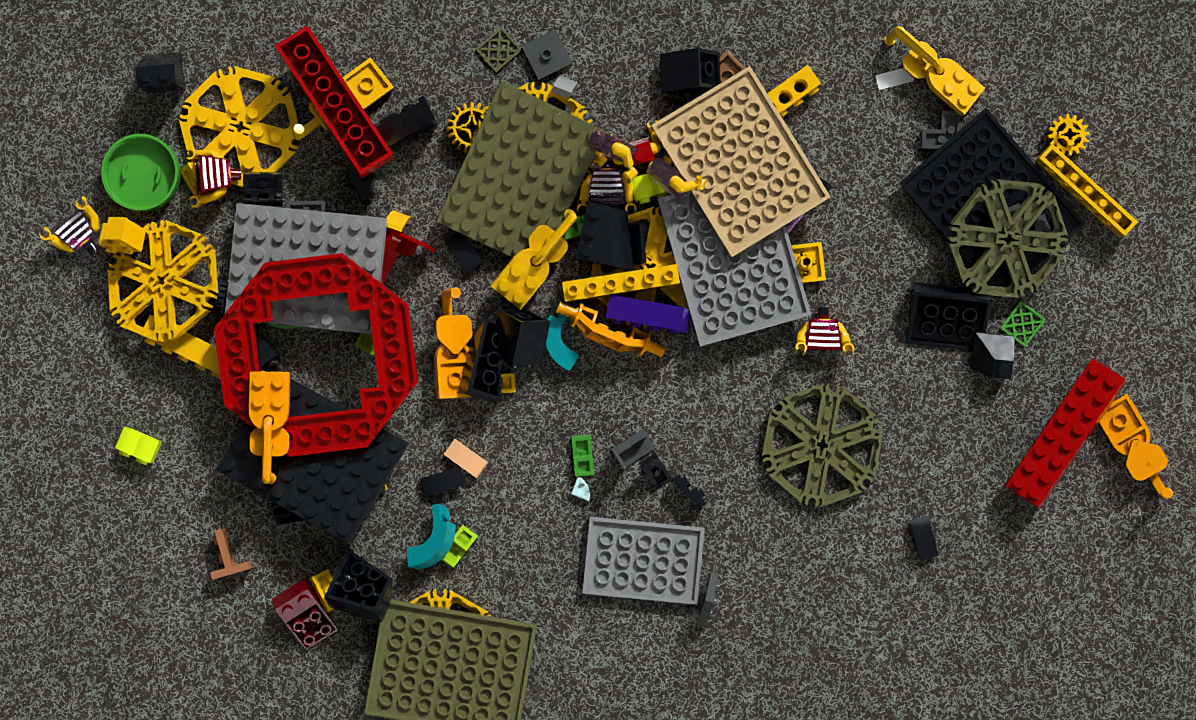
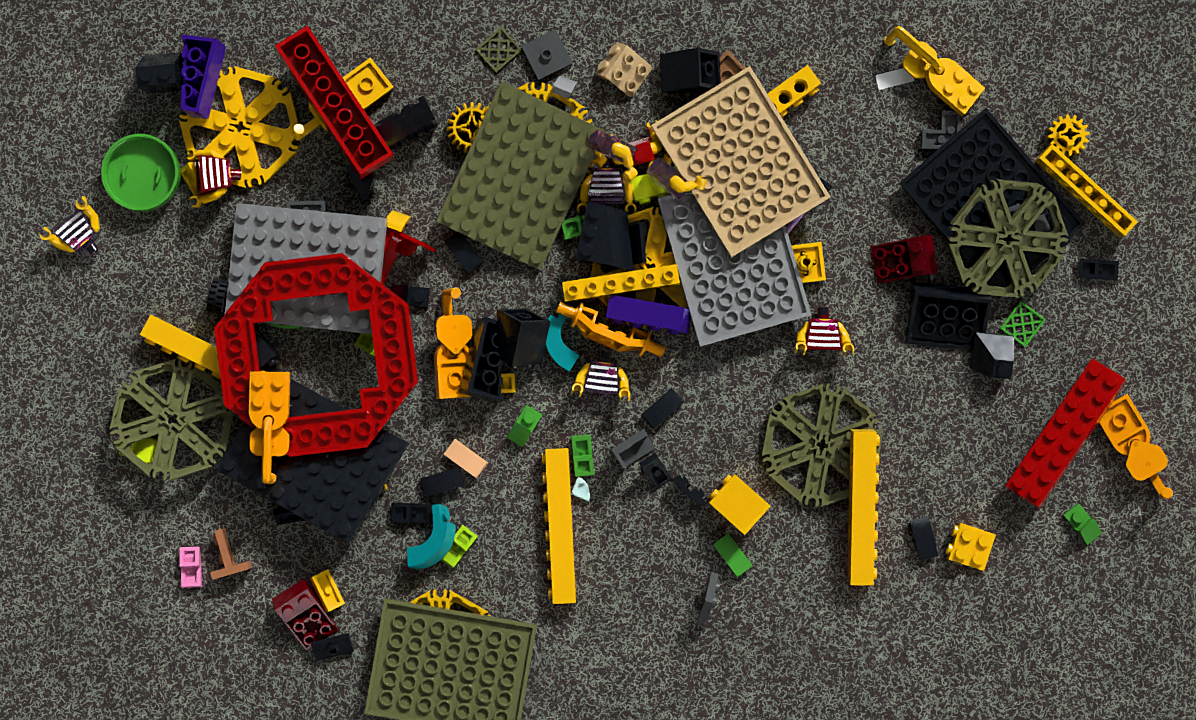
(122, 235): yellow brick -> none
(154, 425): none -> olive plate
(163, 295): yellow plate -> none
(190, 567): none -> bright pink slope
(200, 74): none -> dark purple wedge
(262, 183): black plate -> none
(332, 646): none -> black plate
(360, 588): black wedge -> none
(412, 295): none -> black slope
(412, 513): none -> black slope
(521, 278): yellow plate -> none
(524, 426): none -> bright green slope
(560, 525): none -> yellow brick
(602, 377): none -> torso
(624, 68): none -> tan bracket
(643, 560): light grey plate -> none
(662, 408): none -> black slope
(733, 555): none -> bright green slope
(738, 503): none -> yellow slope
(862, 506): none -> yellow brick
(904, 259): none -> dark red slope
(970, 546): none -> yellow plate
(1082, 523): none -> bright green slope
(1098, 269): none -> black slope

